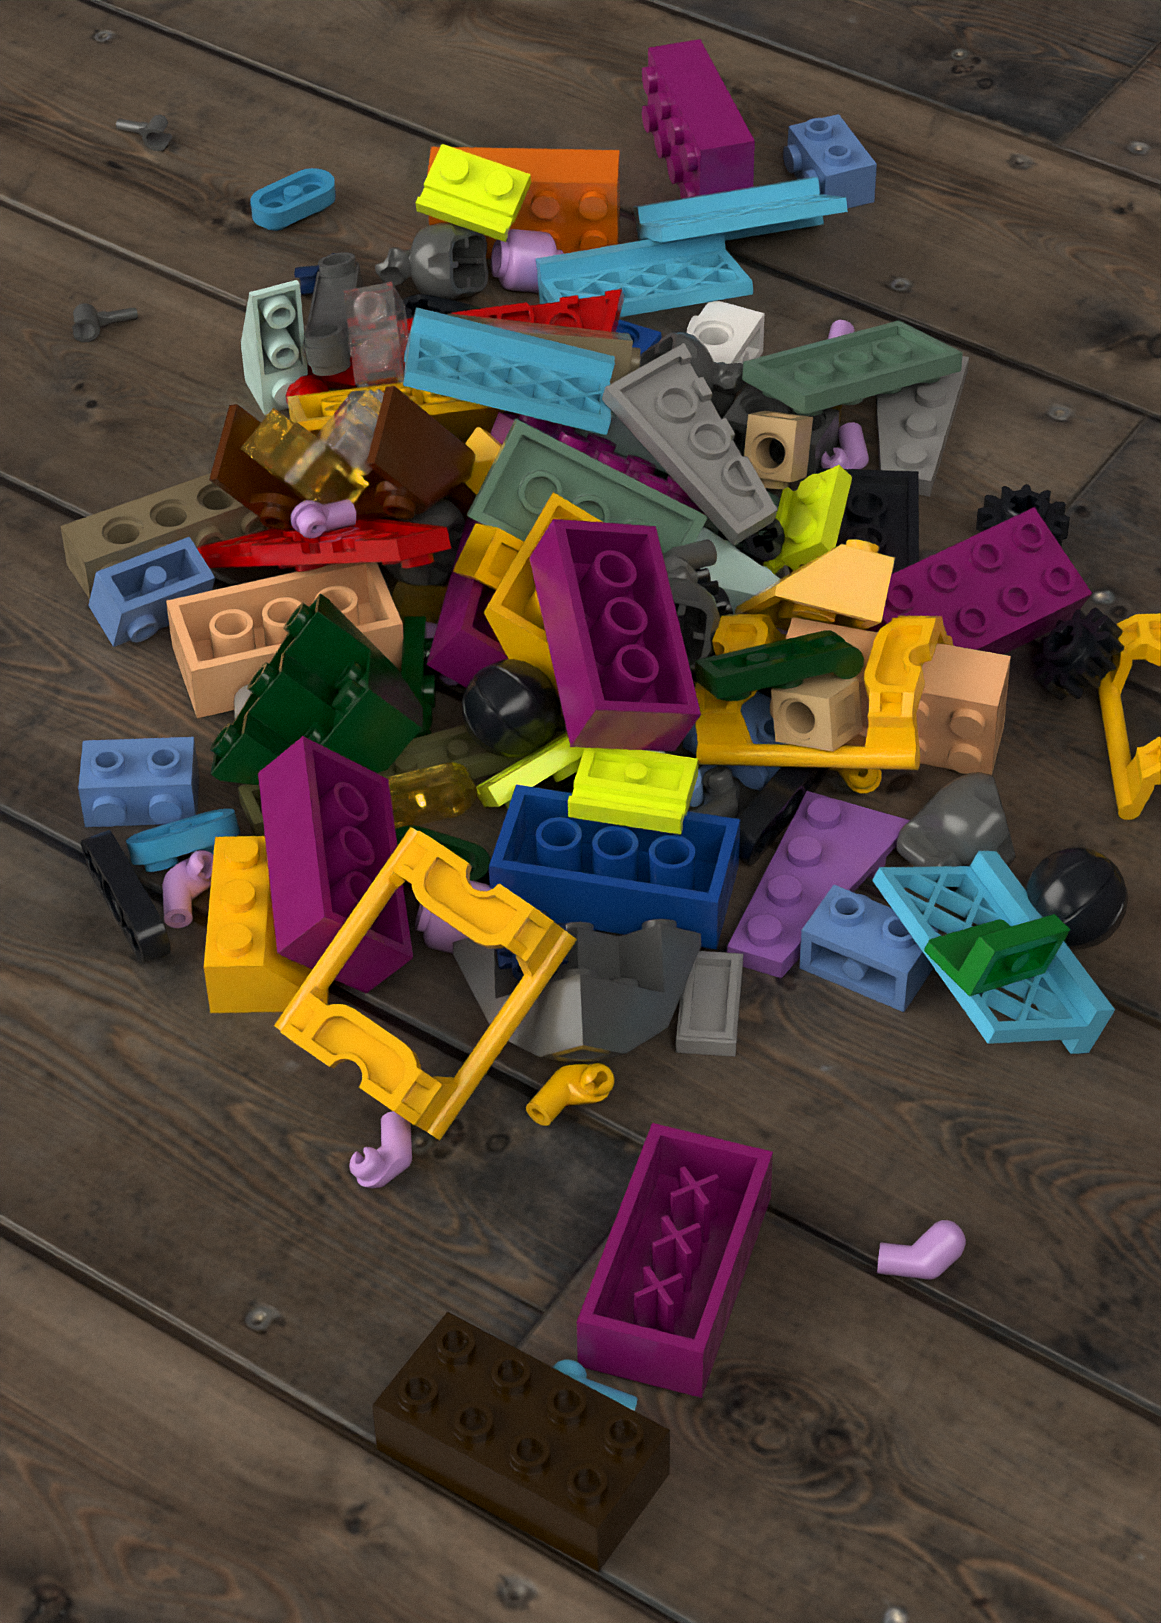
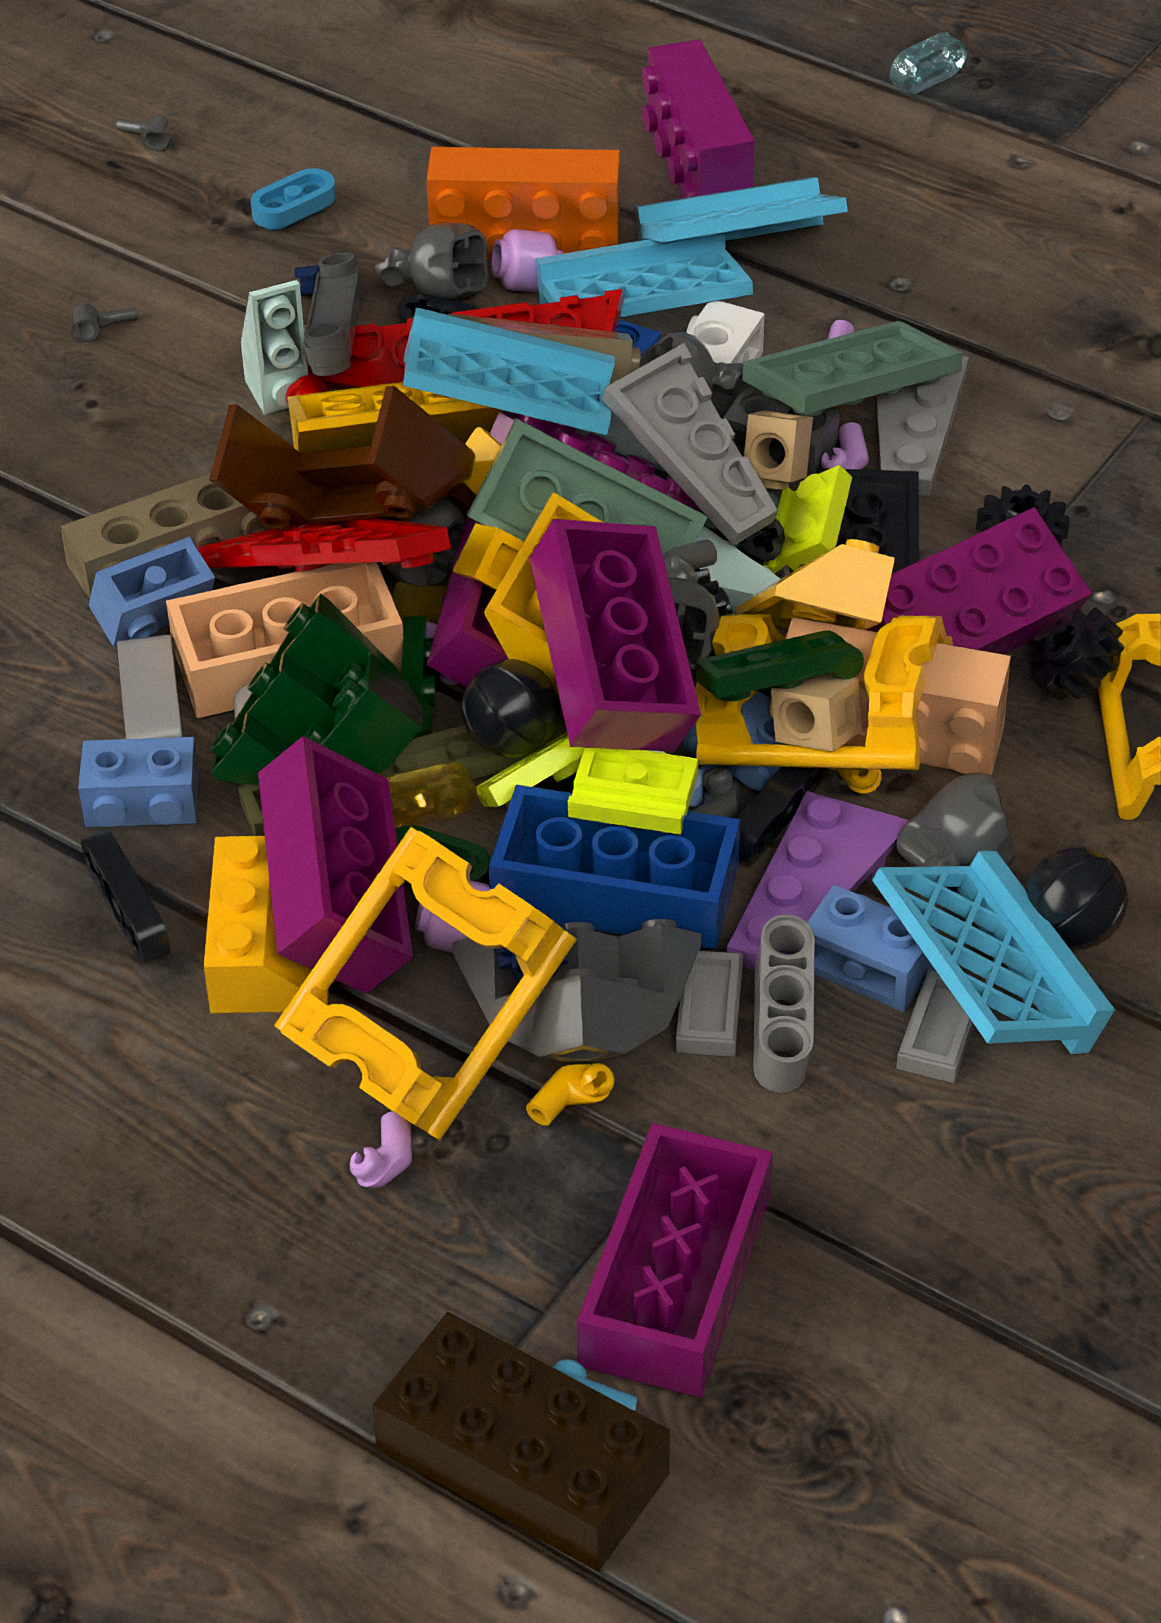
(149, 688): none -> light grey beam
(161, 845): dark azure plate -> none
(183, 885): lavender arm -> none
(302, 461): clear yellow brick -> none
(314, 518): lavender arm -> none
(352, 428): clear brick -> none
(376, 334): clear brick -> none
(473, 192): neon yellow plate -> none
(777, 1025): none -> light grey beam
(835, 156): medium blue brick -> none
(927, 1256): lavender arm -> none
(928, 63): none -> clear light blue beam
(935, 1033): none -> light grey tile
(997, 953): green panel -> none

